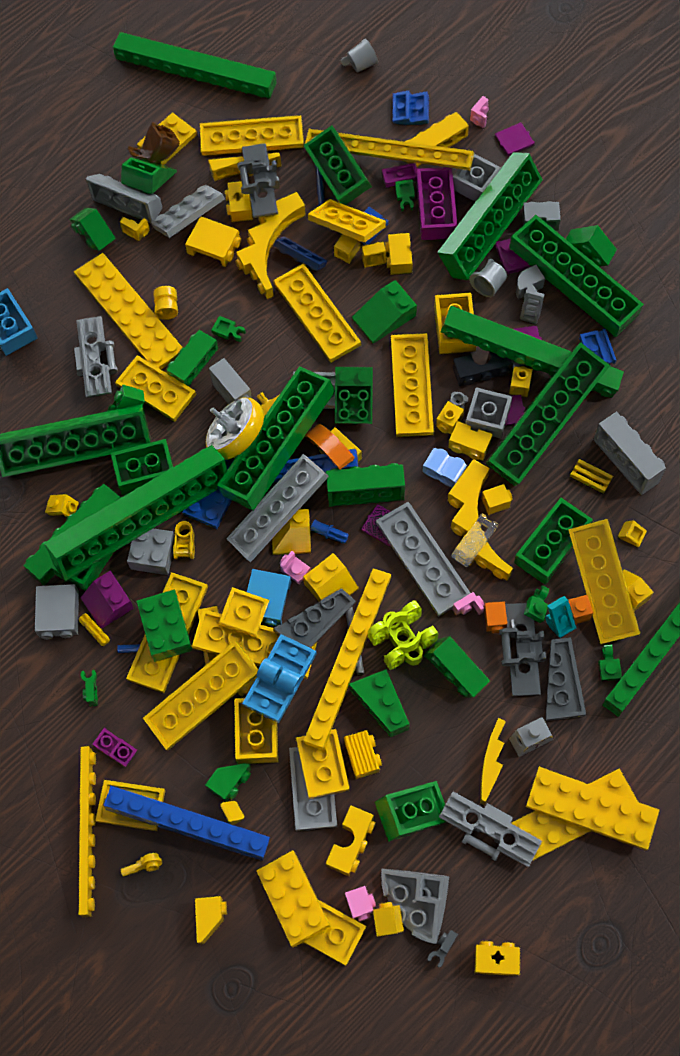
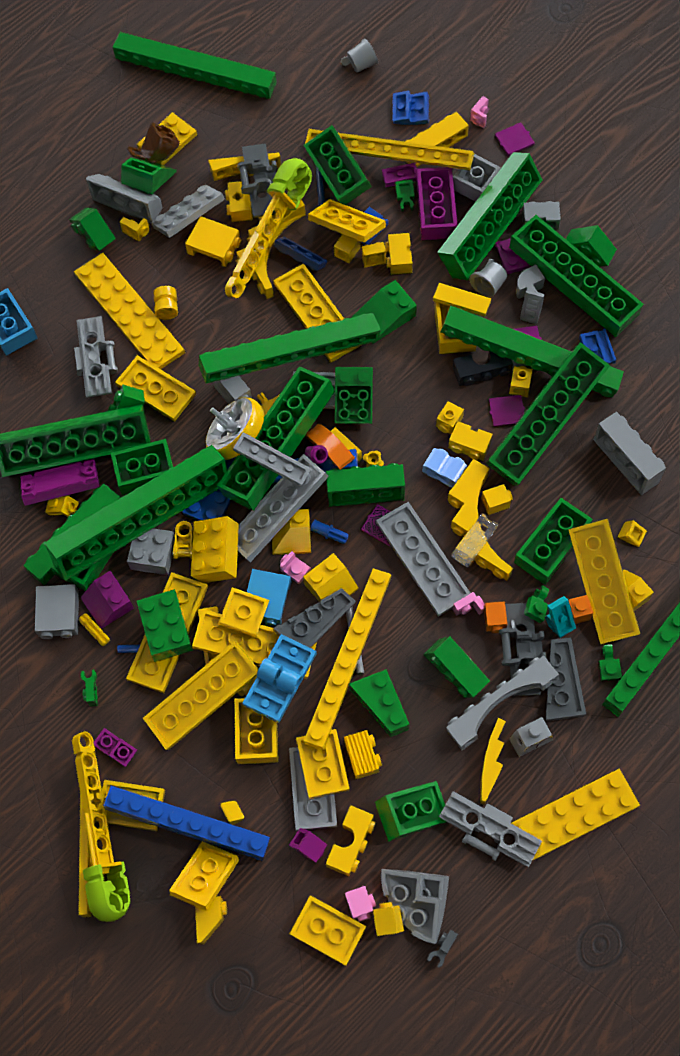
(59, 481): none -> magenta piece
(109, 898): none -> piece
(149, 862): yellow plate -> none
(193, 357): green brick -> none
(204, 876): none -> yellow plate
(214, 549): none -> yellow brick
(225, 328): green plate -> none
(227, 780): green slope -> none
(233, 135): yellow plate -> none
(272, 459): none -> light grey plate
(288, 347): none -> green brick
(293, 898): yellow plate -> none
(296, 178): none -> yellow piece
(308, 845): none -> magenta brick
(317, 453): none -> magenta cone
(376, 455): none -> yellow plate
(403, 618): neon yellow piece -> none
(412, 385): yellow plate -> none
(460, 397): light grey plate -> none
(462, 299): none -> yellow tile
(489, 412): light grey brick -> none
(508, 966): yellow brick -> none
(538, 675): none -> light grey arch
(592, 473): yellow tile -> none
(592, 808): yellow plate -> none

